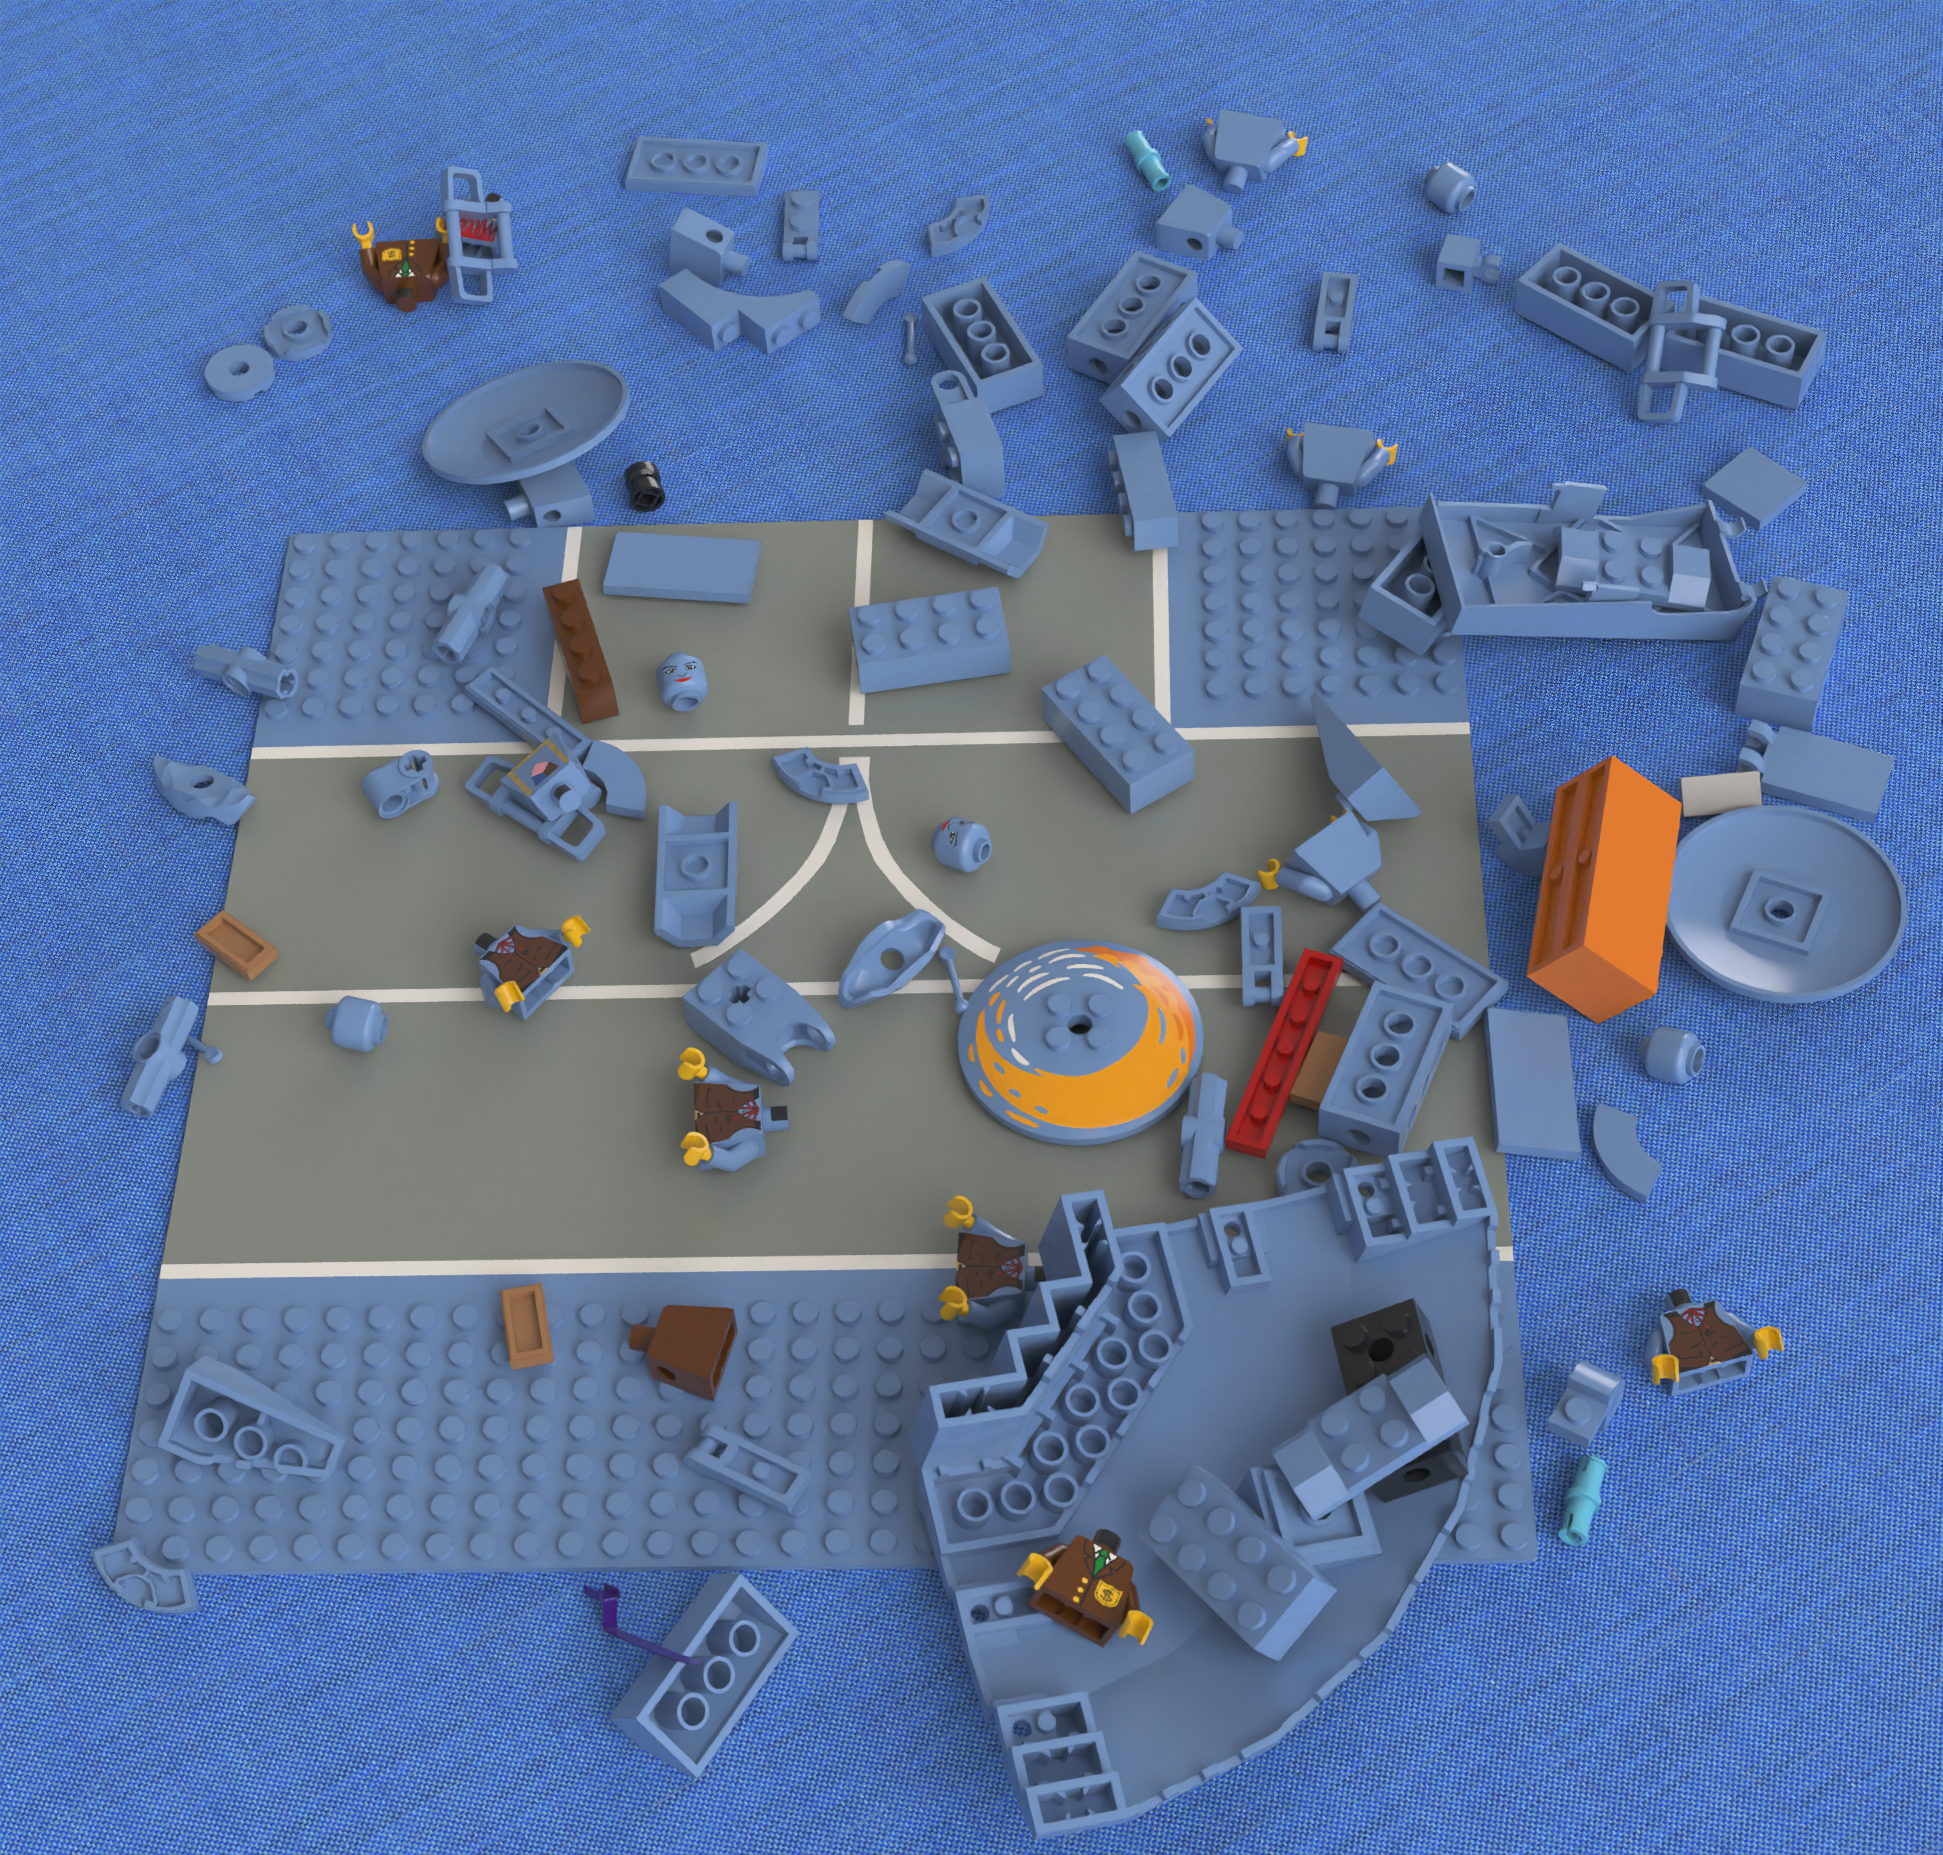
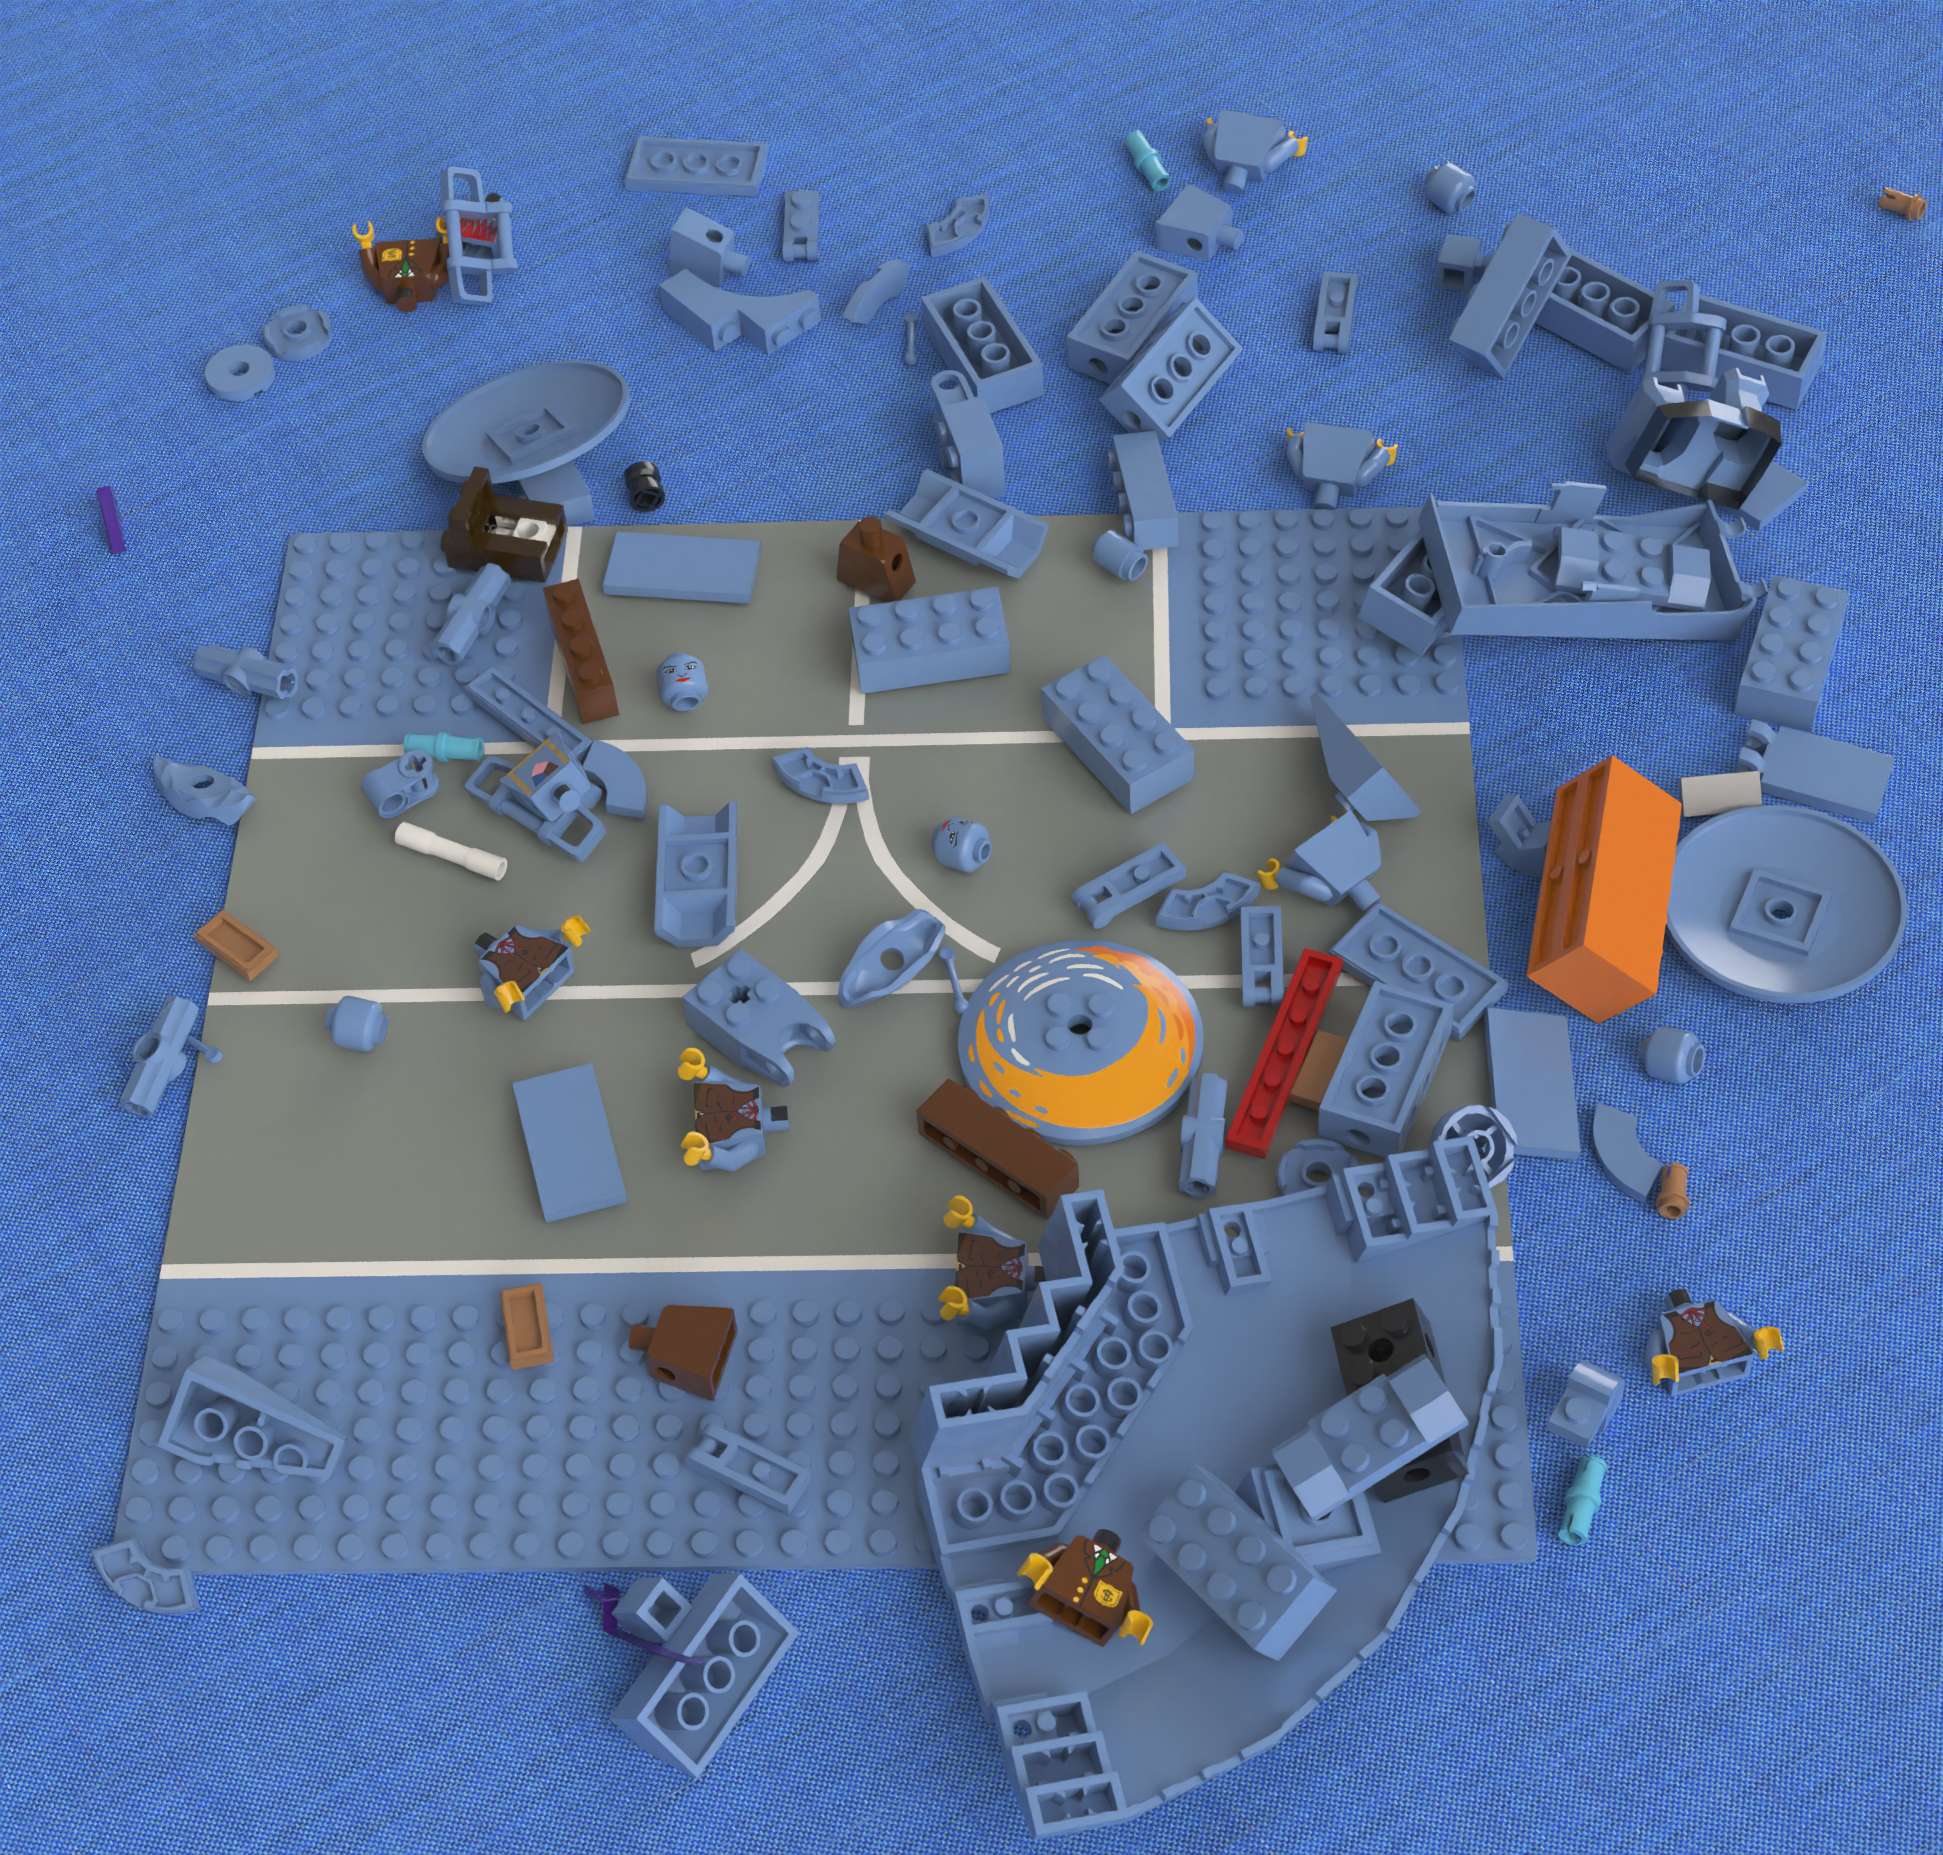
(111, 519): none -> dark purple tile
(445, 746): none -> medium azure pin
(471, 858): none -> white piece
(503, 531): none -> dark brown brick
(569, 1143): none -> medium blue tile
(652, 1609): none -> medium blue brick
(875, 561): none -> reddish brown torso
(998, 1147): none -> reddish brown brick
(1119, 555): none -> medium blue brick
(1128, 884): none -> medium blue plate
(1491, 1134): none -> medium blue cylinder
(1510, 295): none -> medium blue brick
(1672, 1198): none -> medium nougat pin
(1698, 447): none -> medium blue piece
(1911, 206): none -> medium nougat pin

